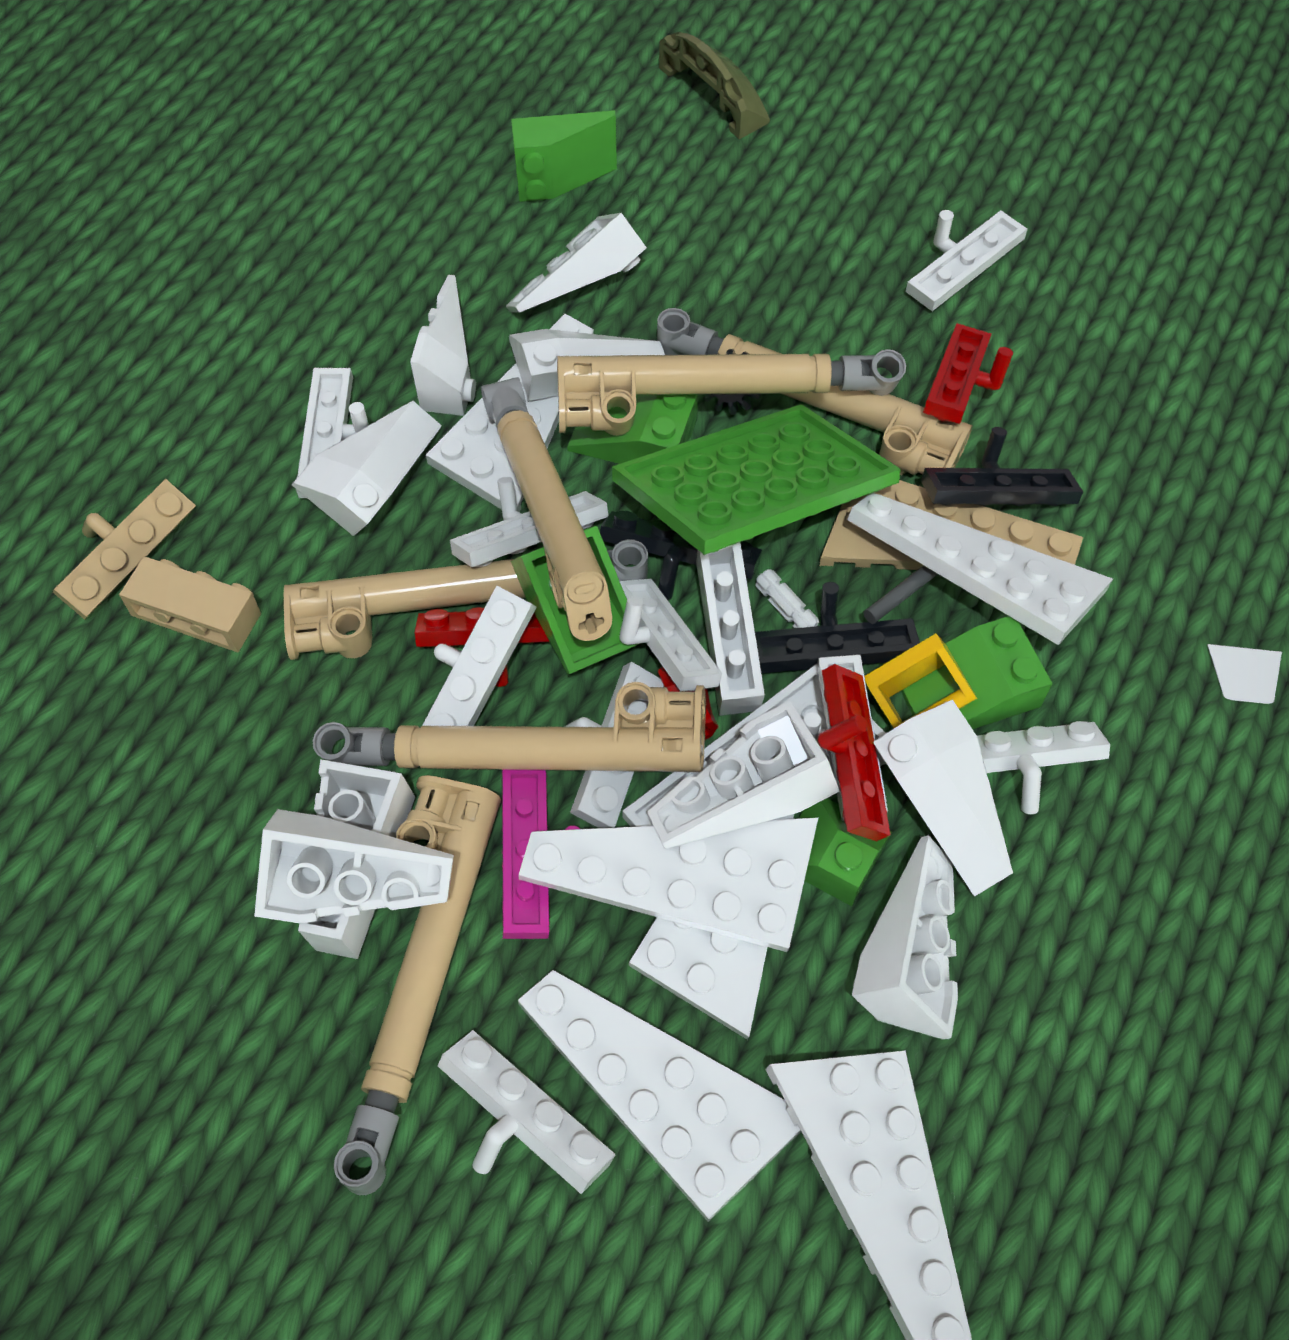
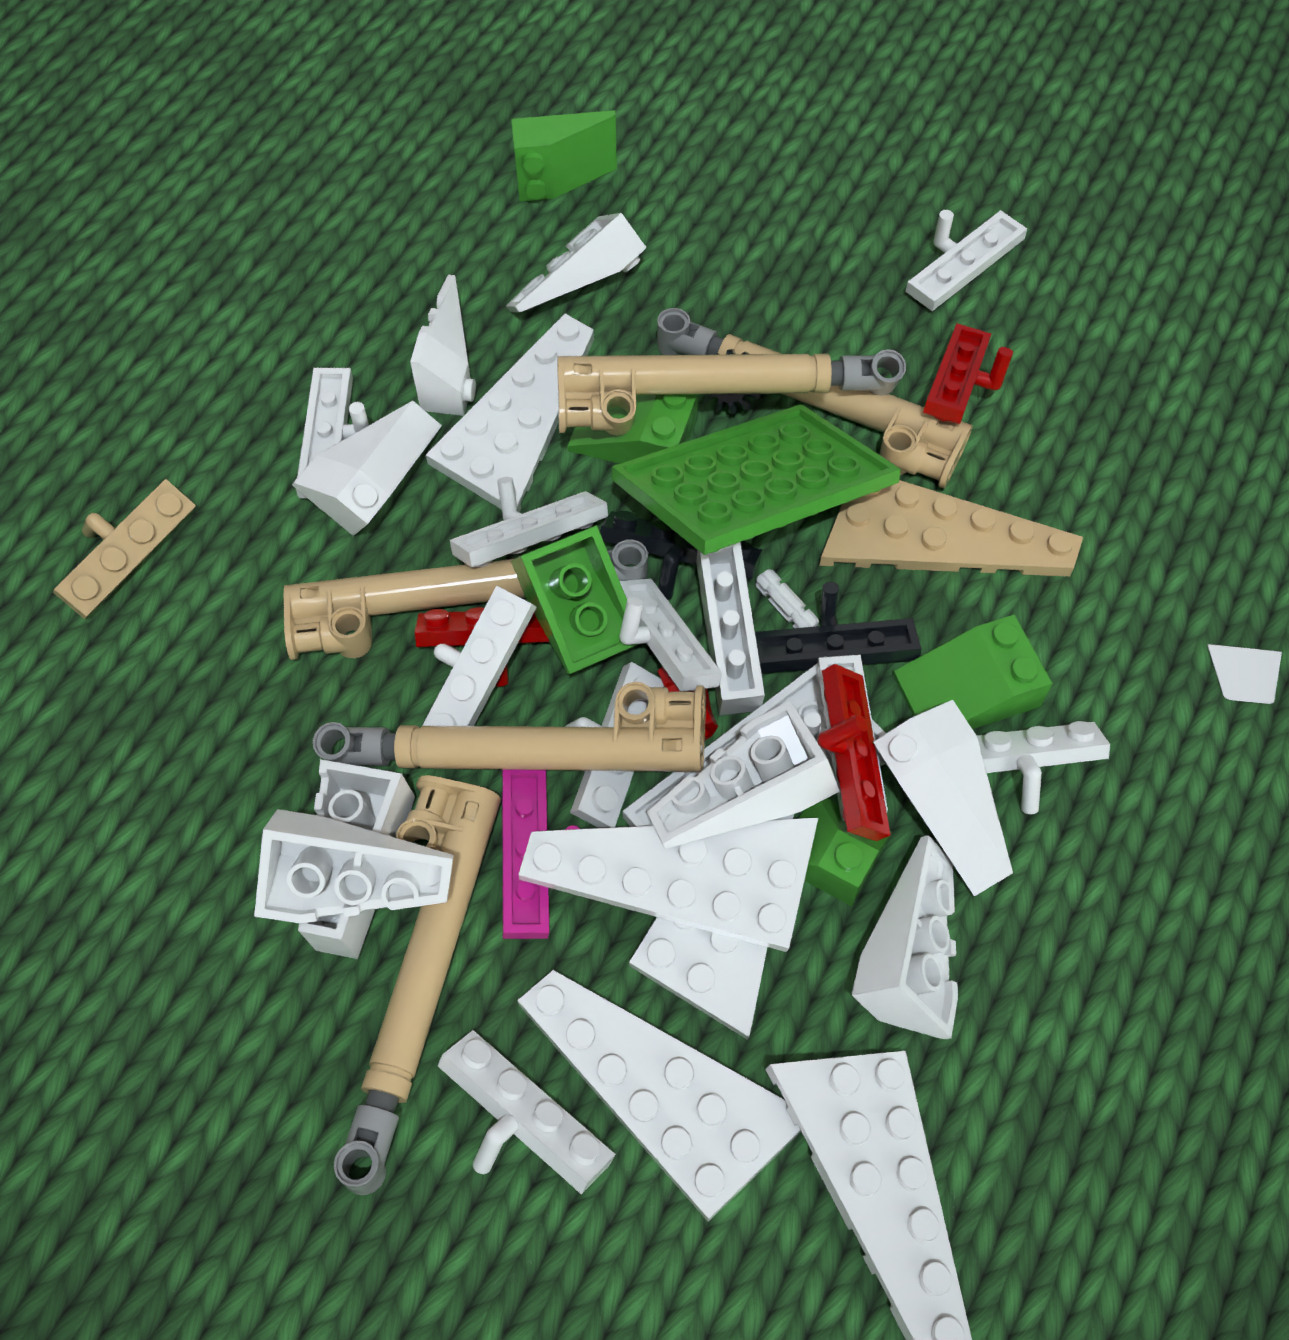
(191, 603): tan brick -> none
(538, 352): white wedge -> none
(569, 557): tan piece -> none
(736, 92): olive windscreen -> none
(898, 594): dark grey bar -> none
(910, 668): yellow tile -> none
(998, 484): black plate -> none
(1016, 580): white wing -> none

